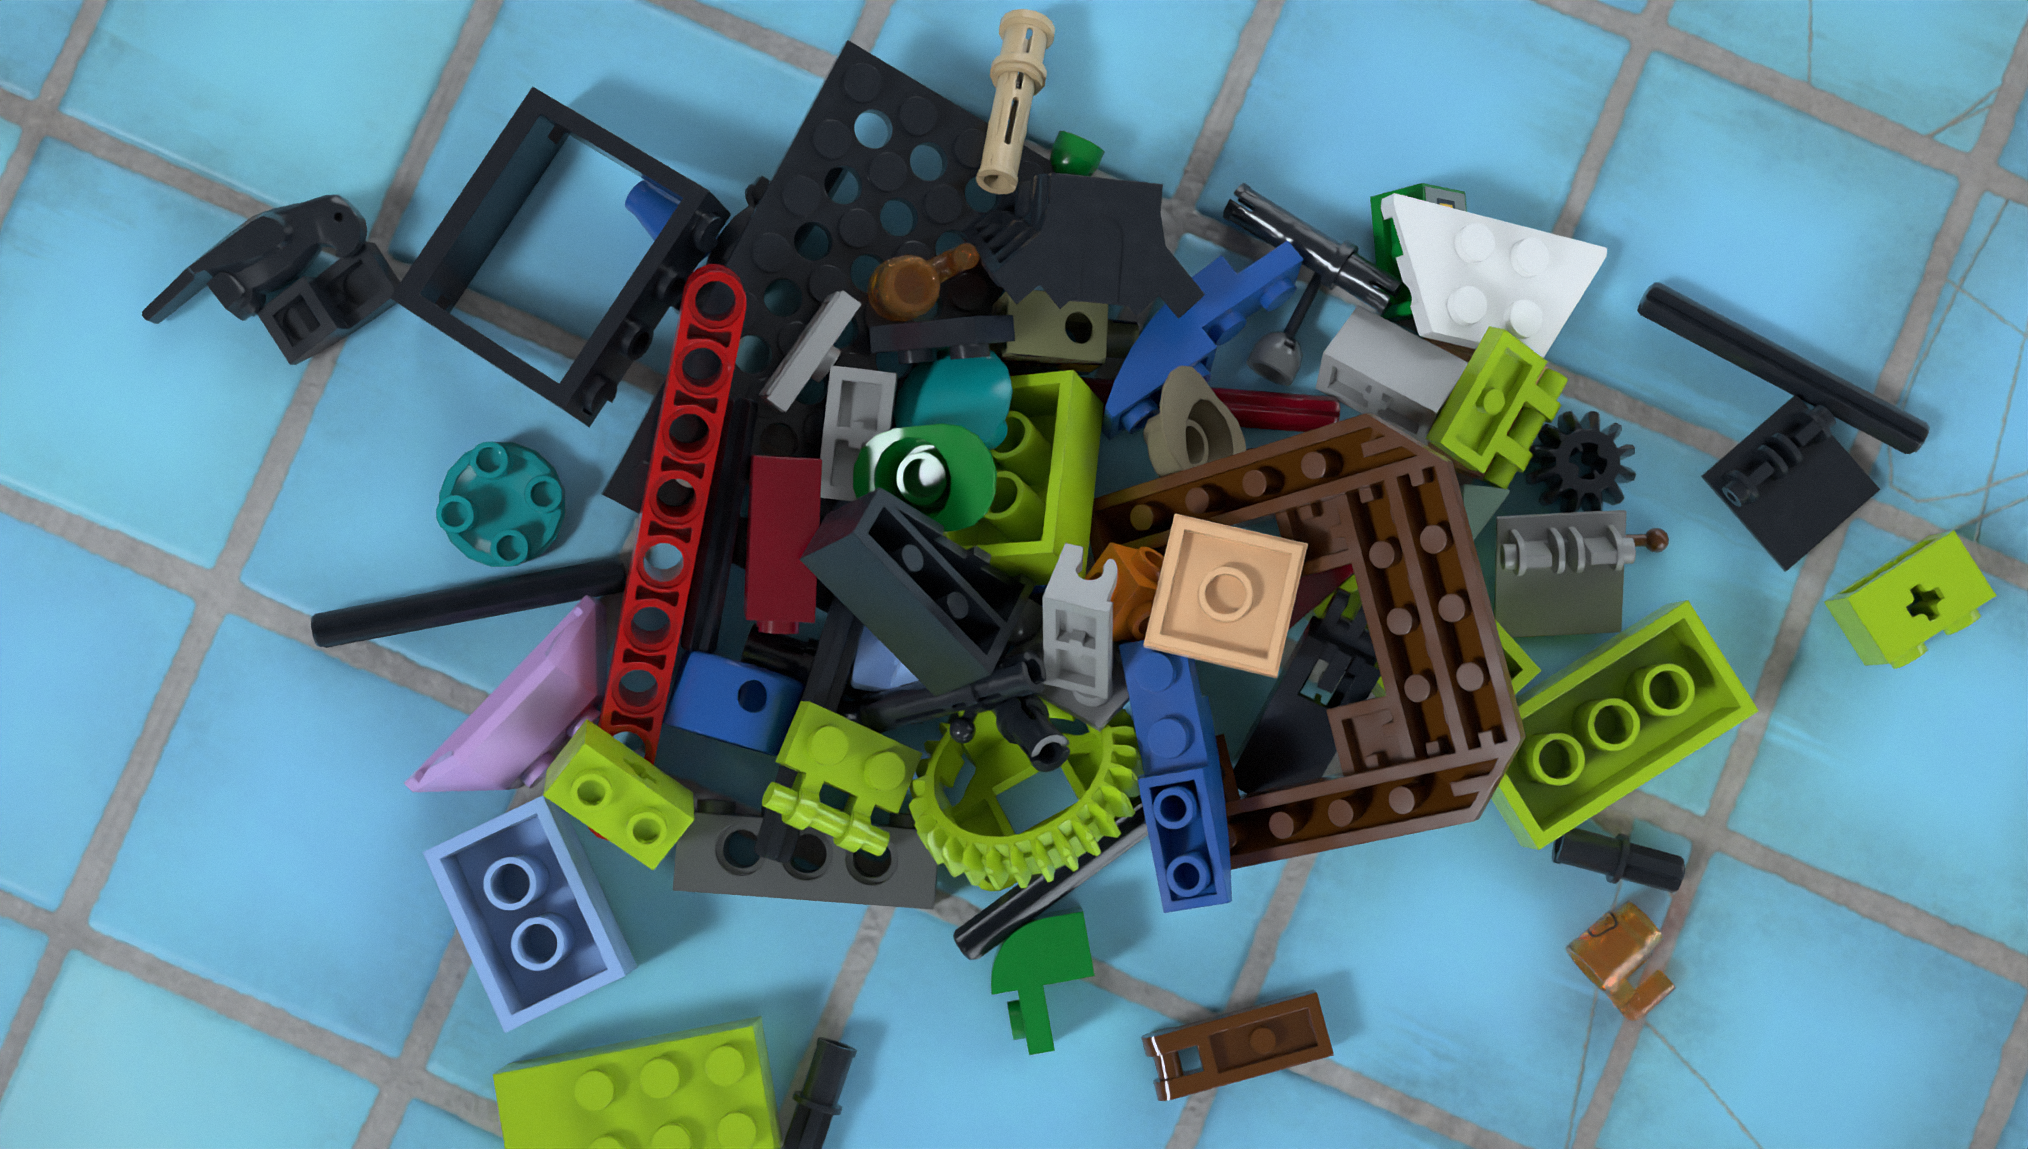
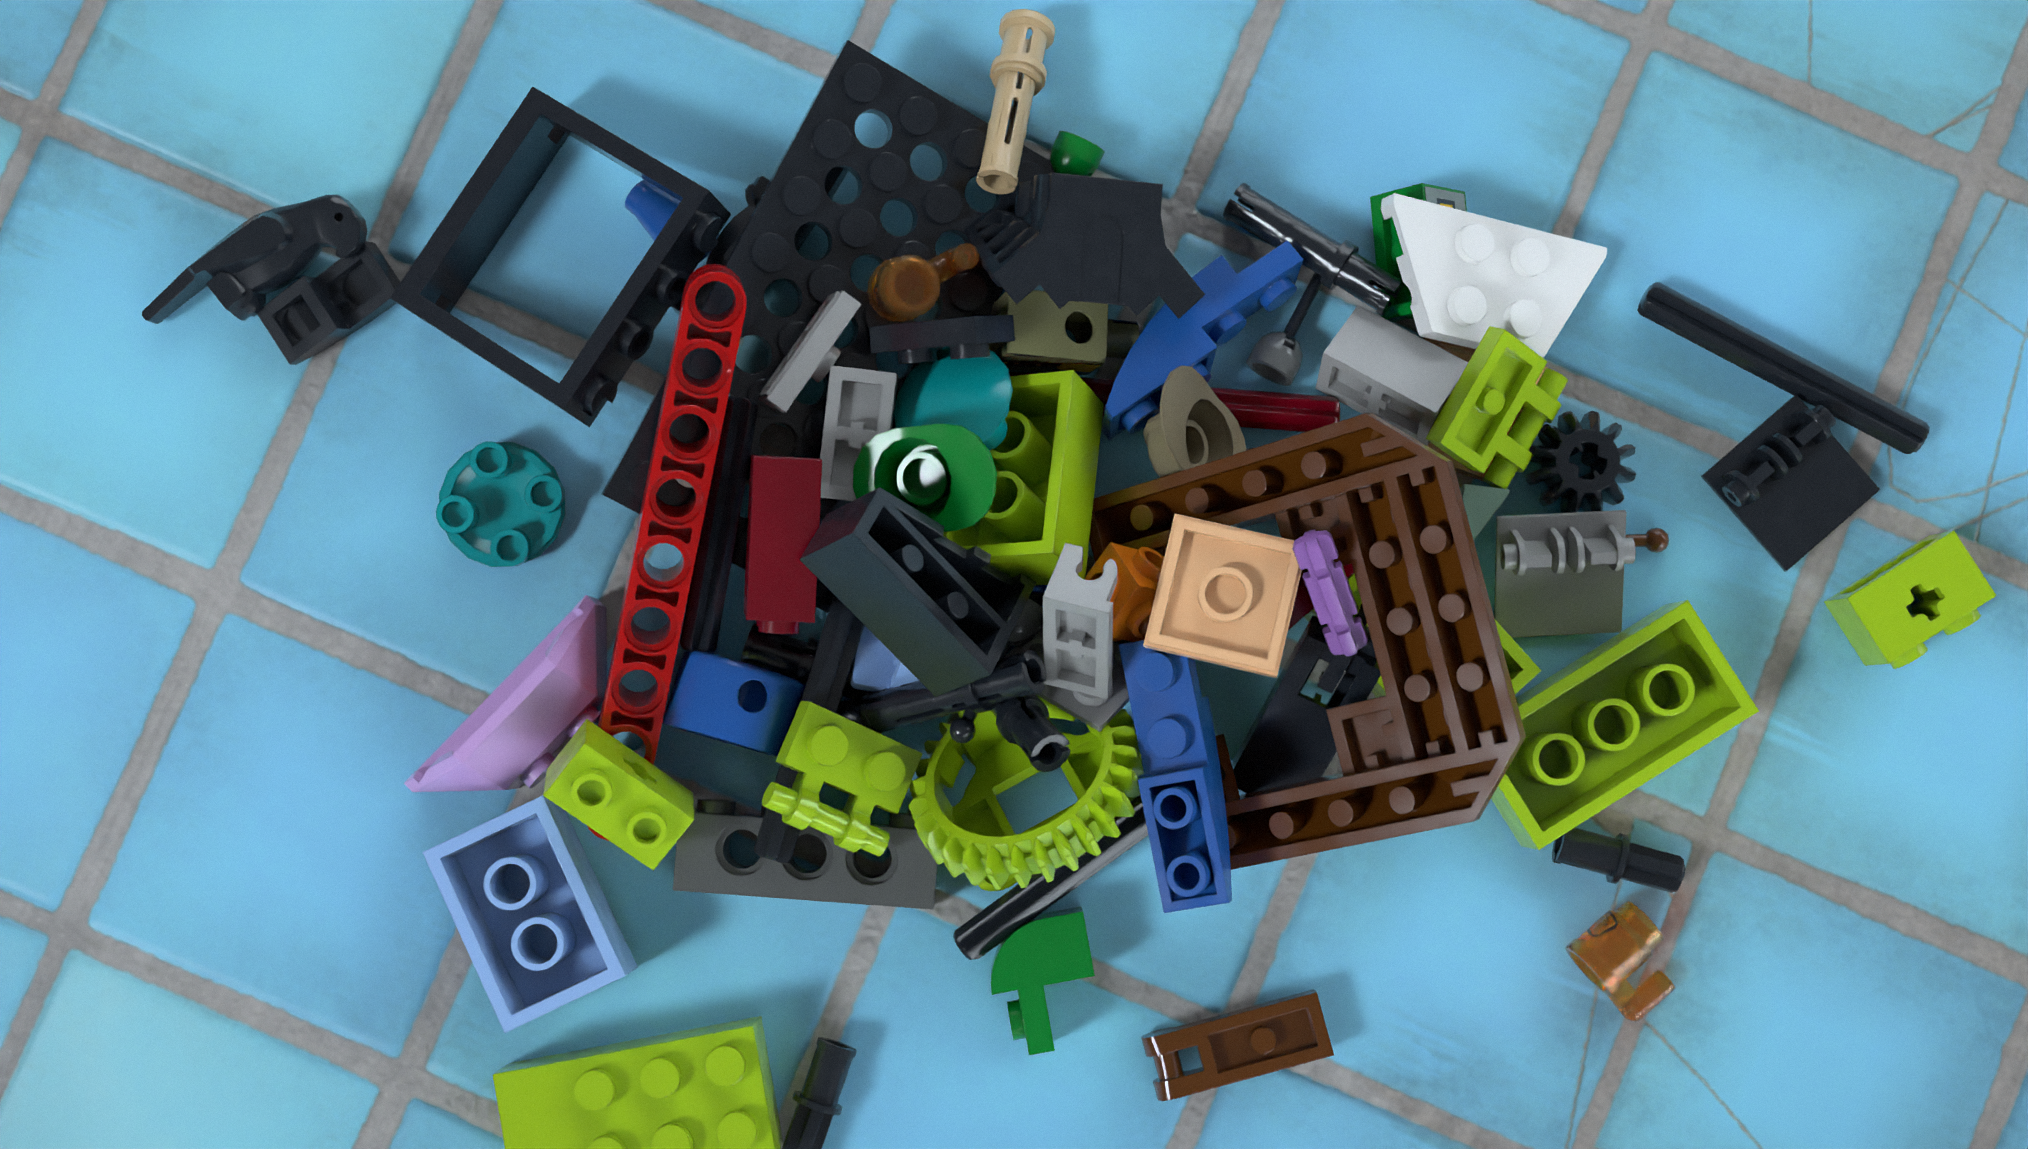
(468, 602): black axle -> none
(1330, 592): none -> medium lavender axle

